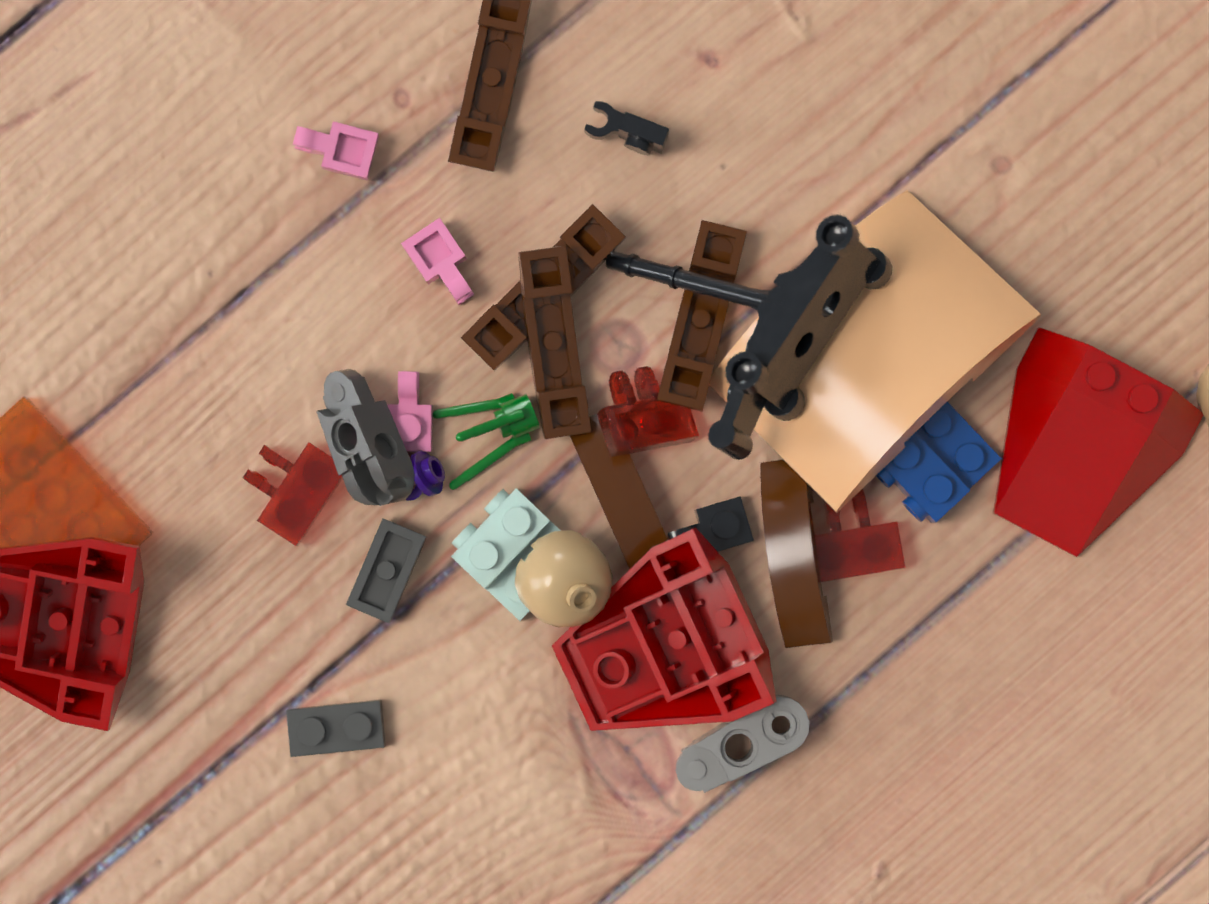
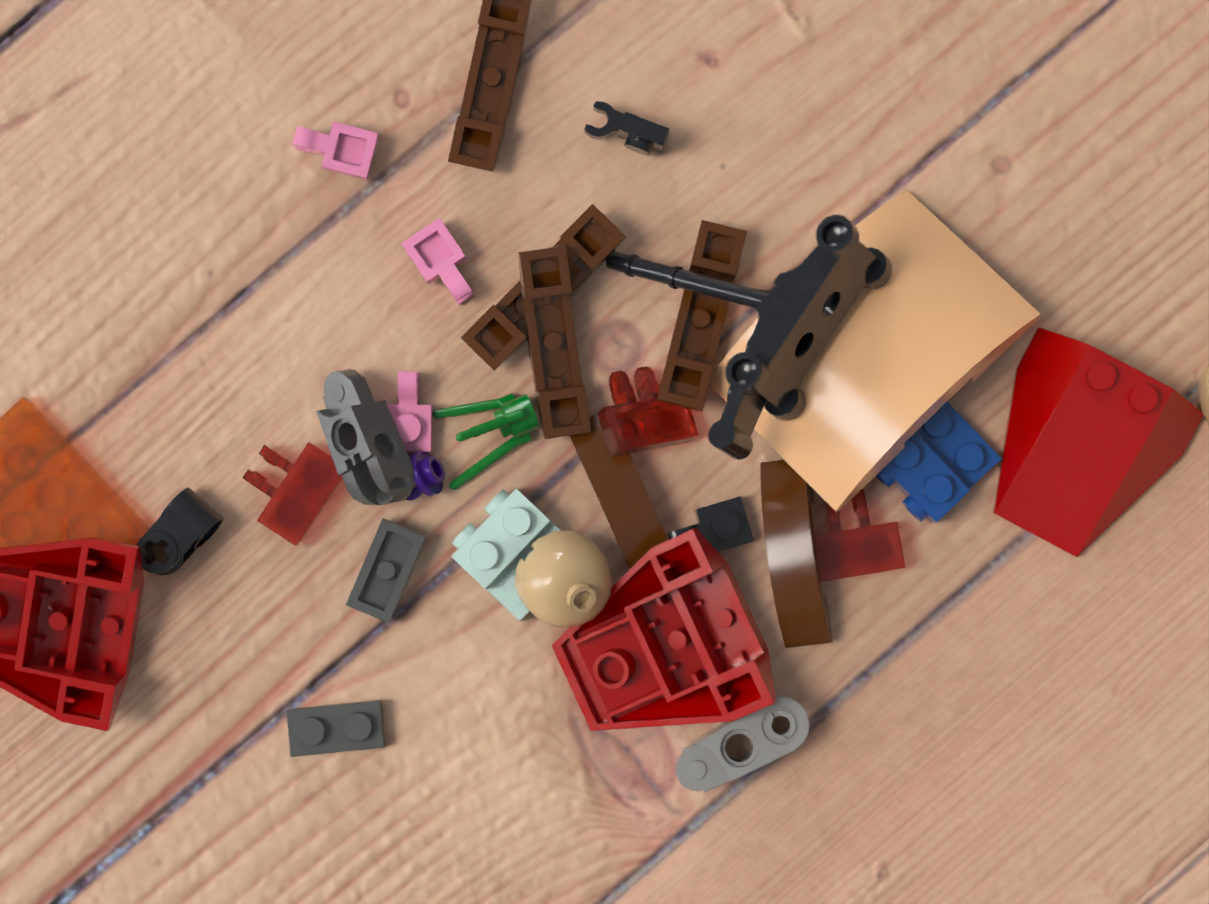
(183, 527): none -> black piece

